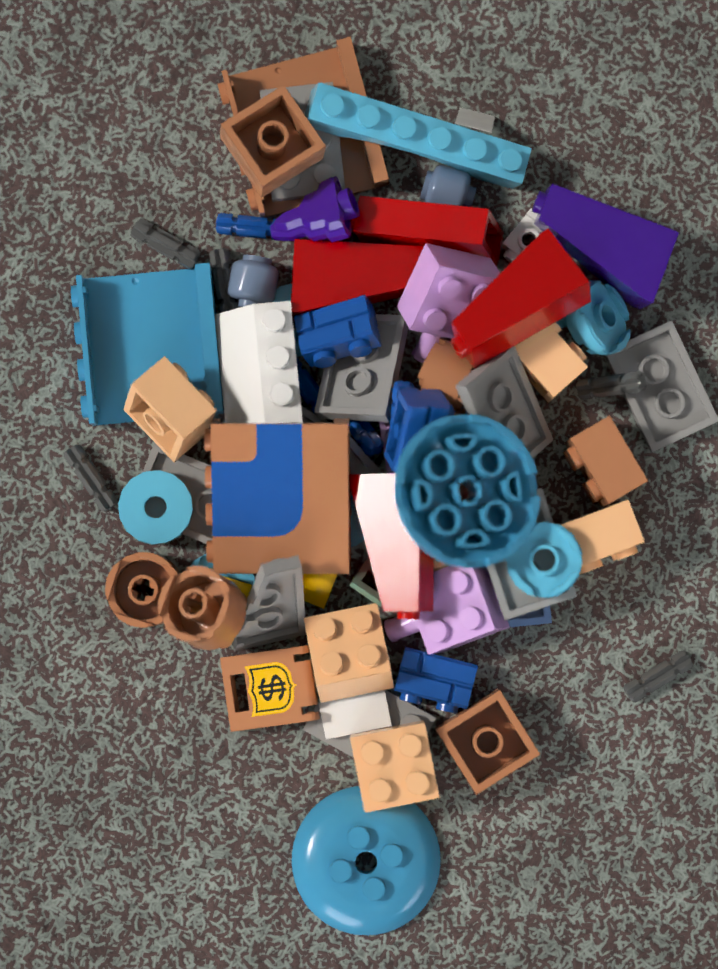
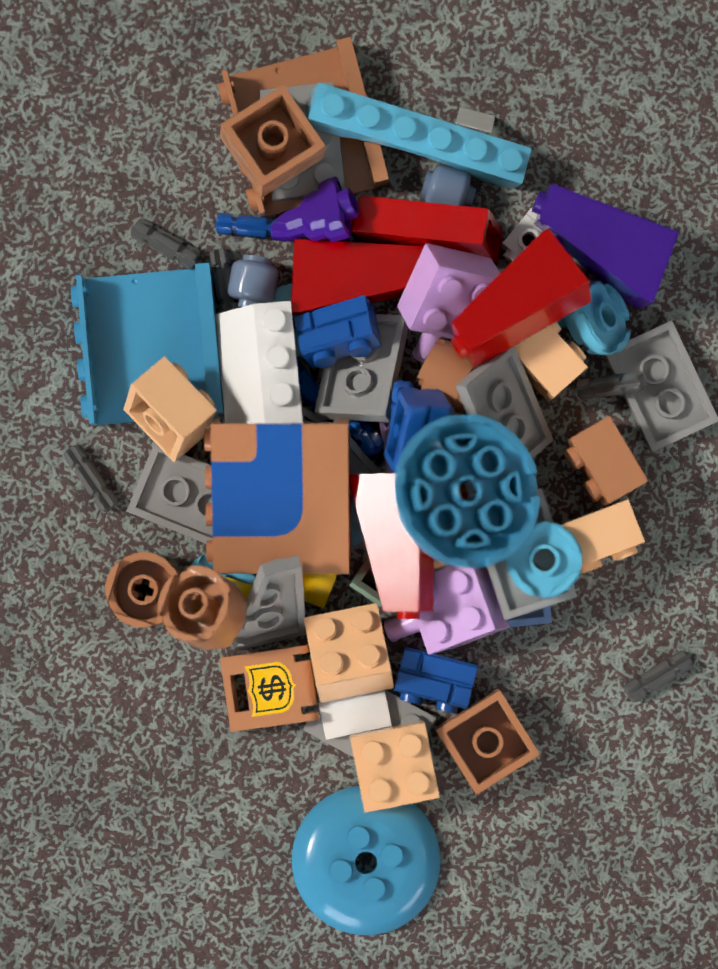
(140, 491): medium azure tile -> none

